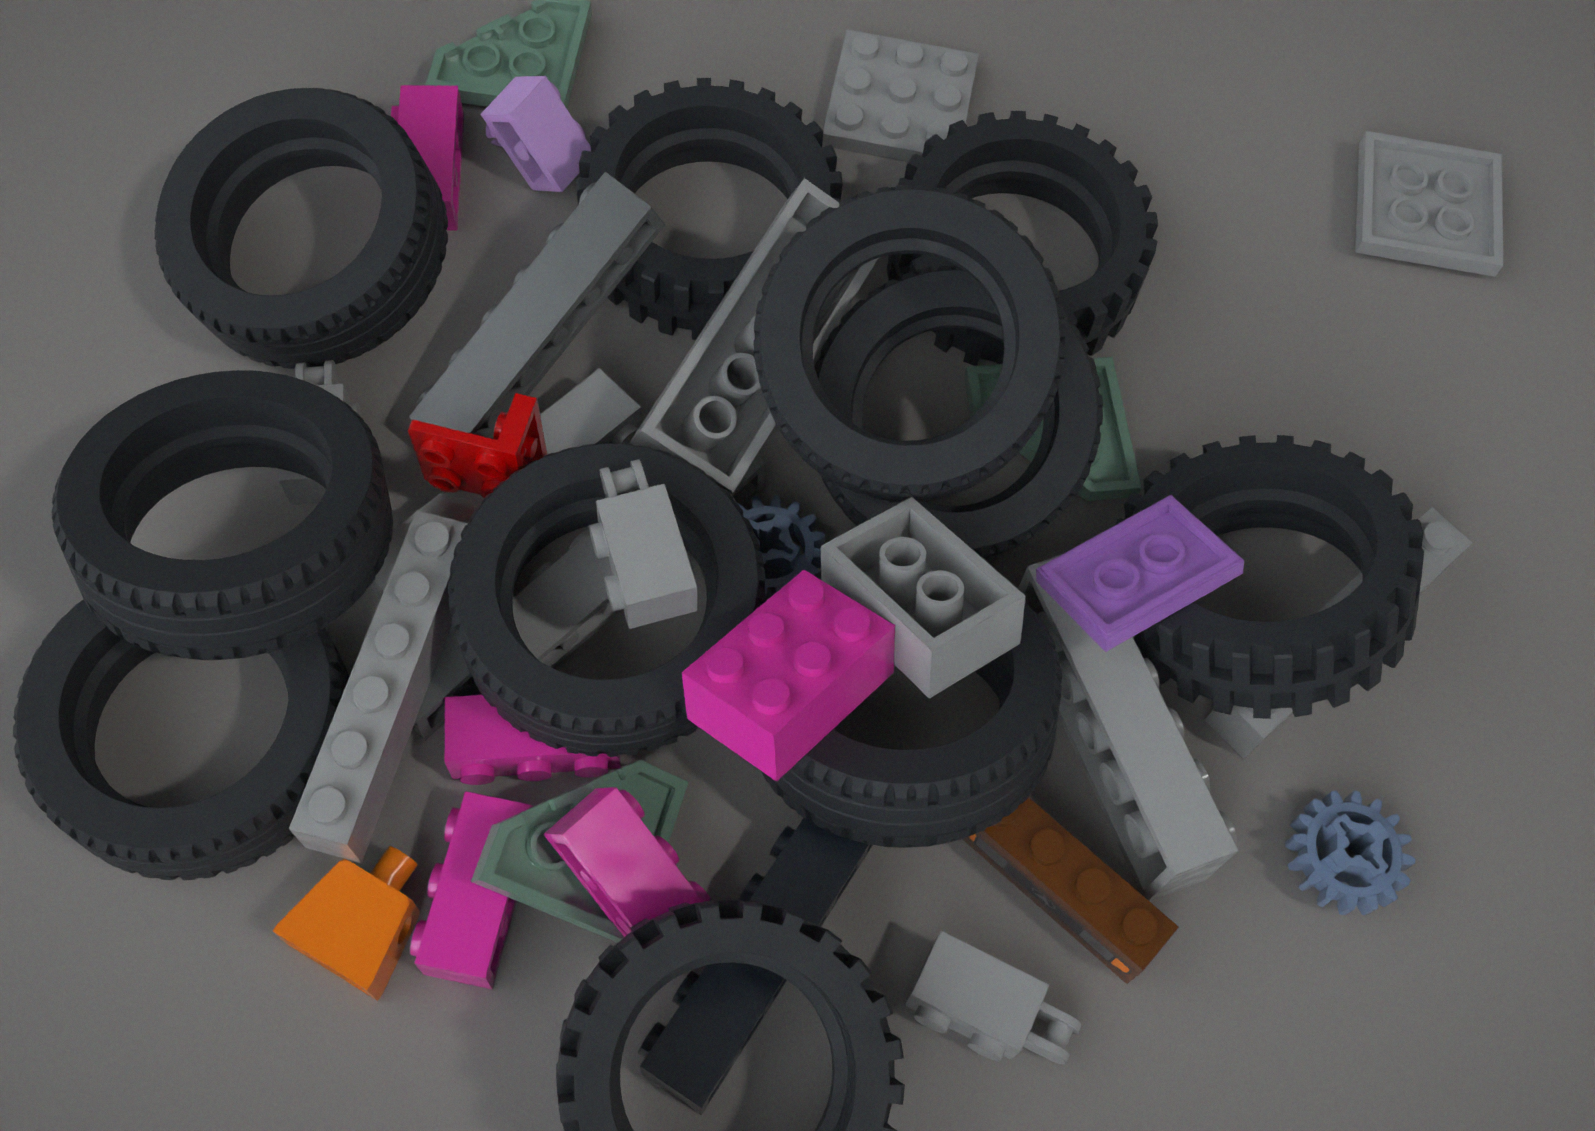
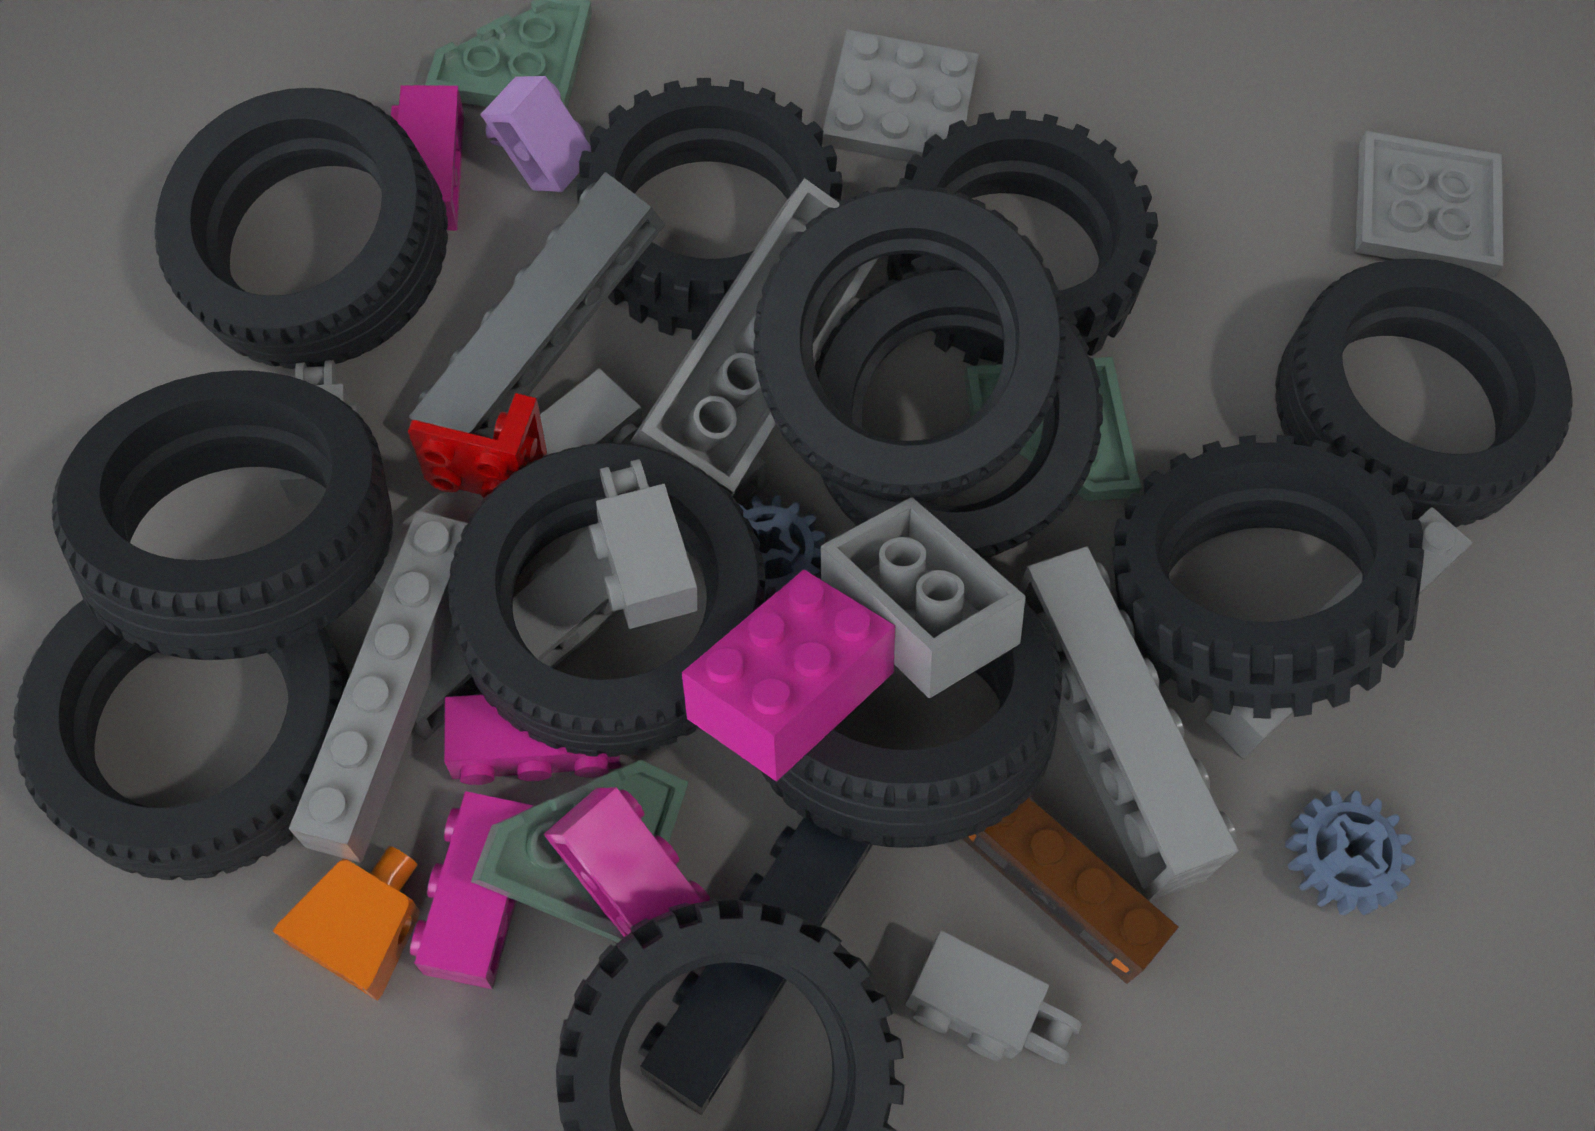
(1139, 572): medium lavender tile -> none
(1473, 323): none -> black tyre

